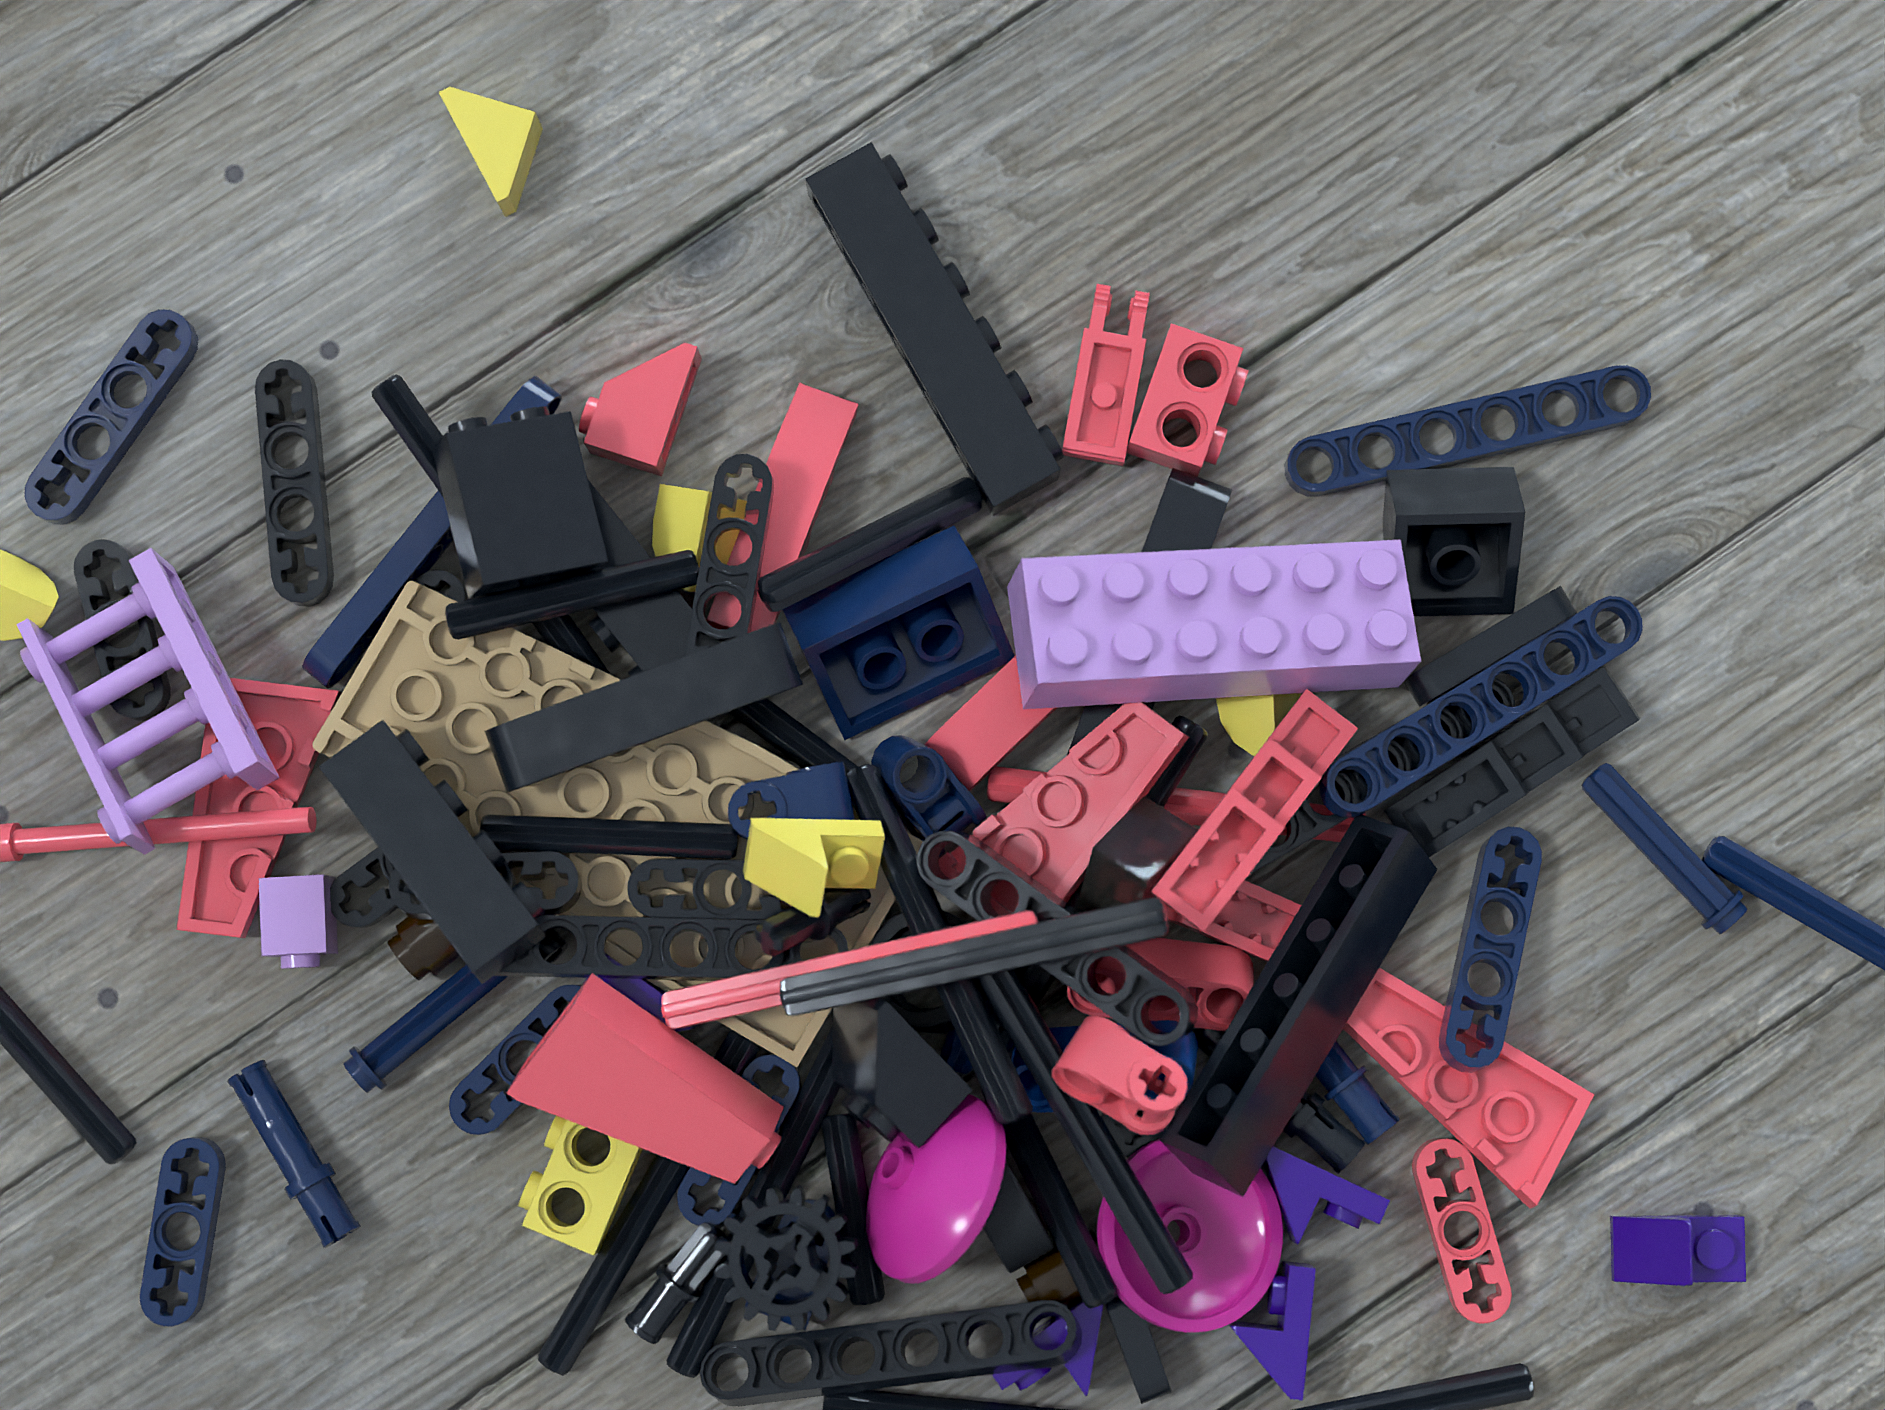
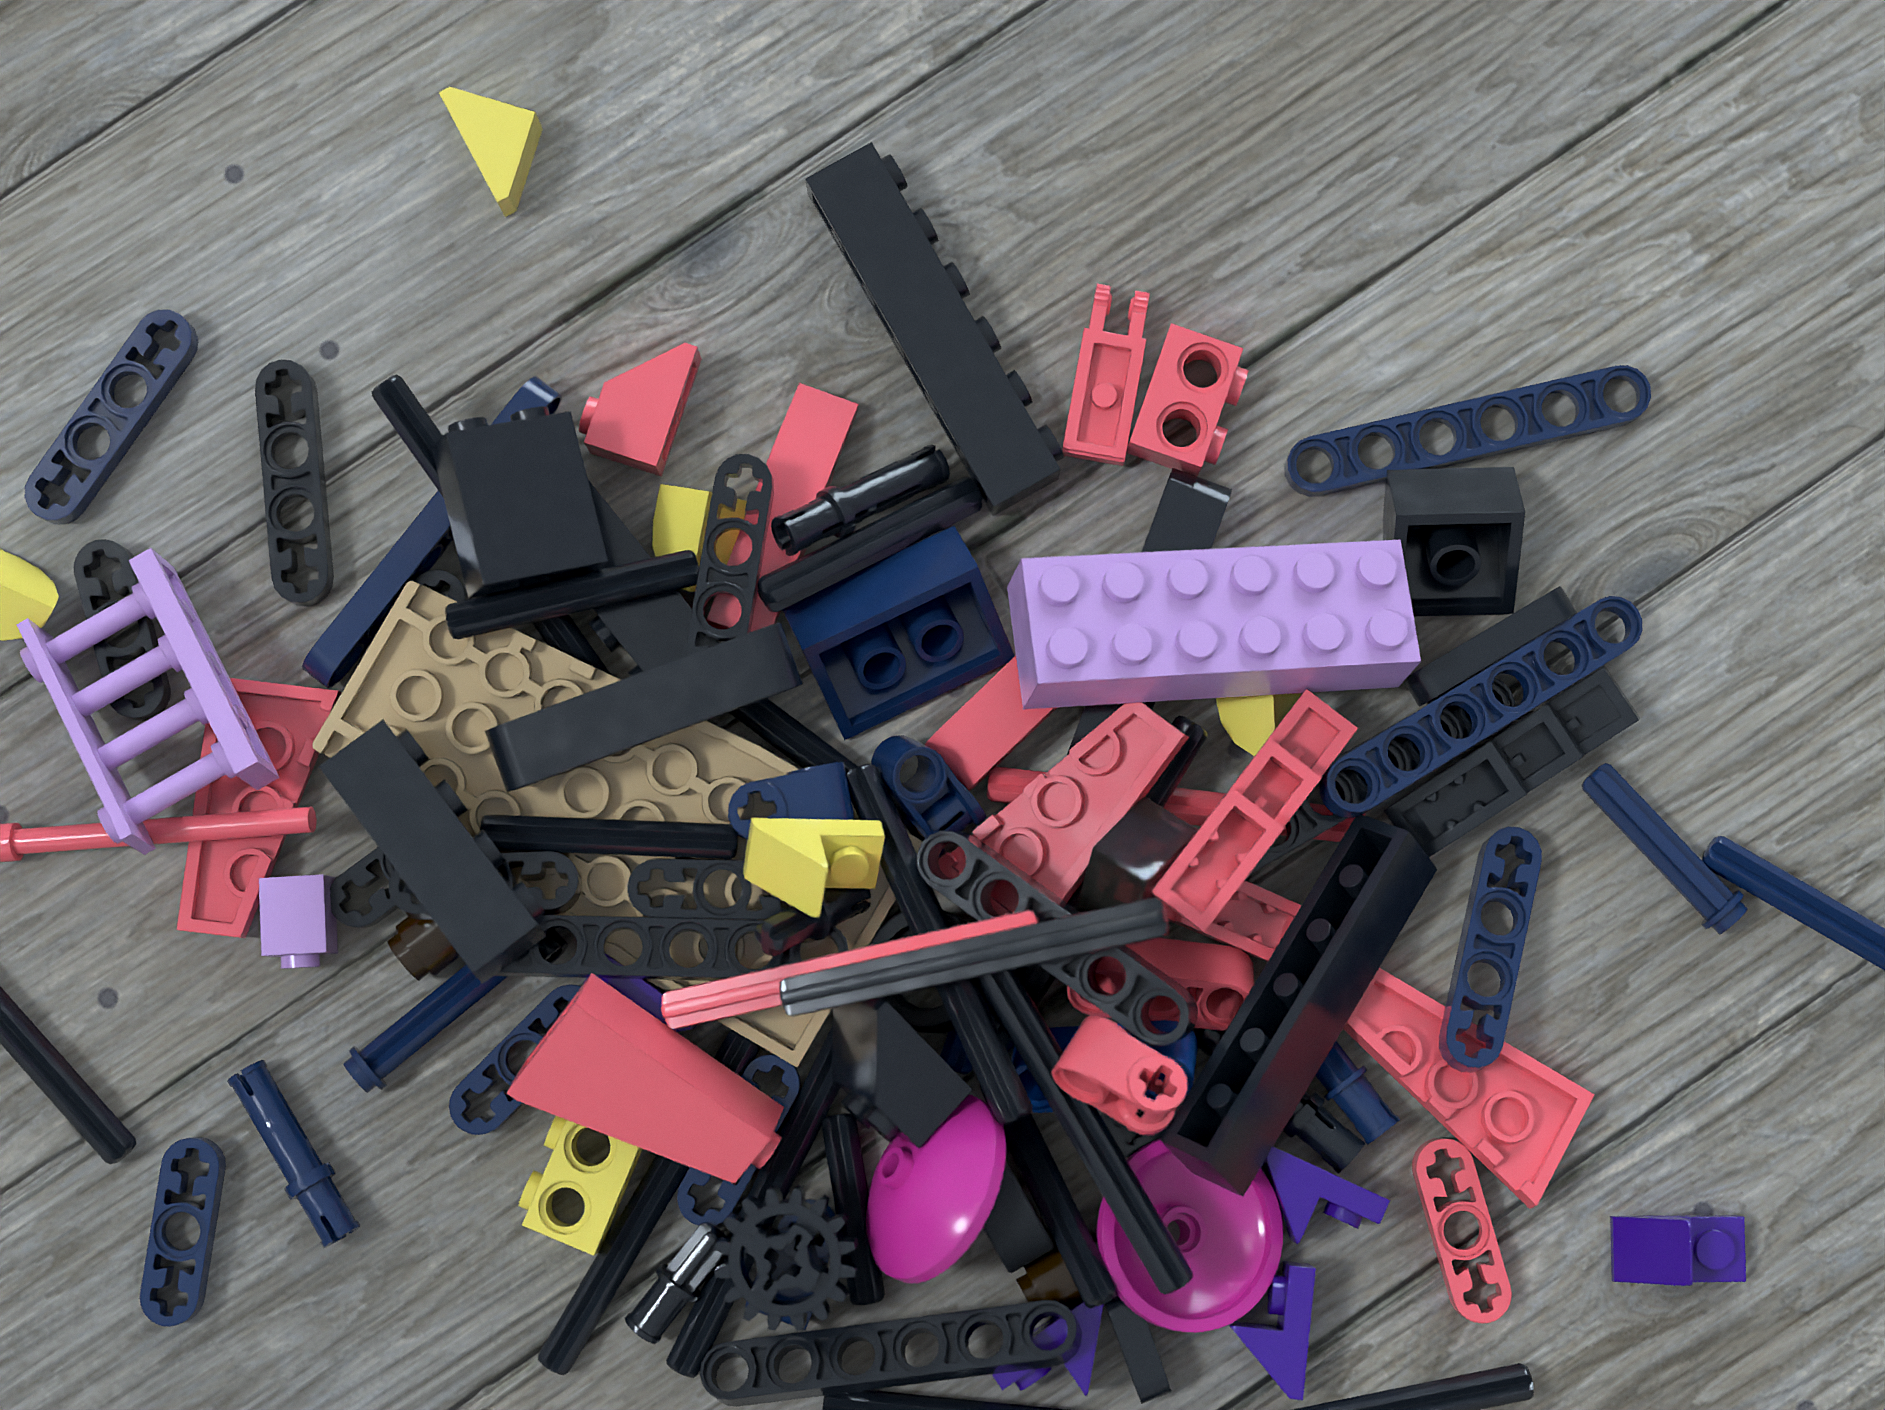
(840, 509): none -> black pin

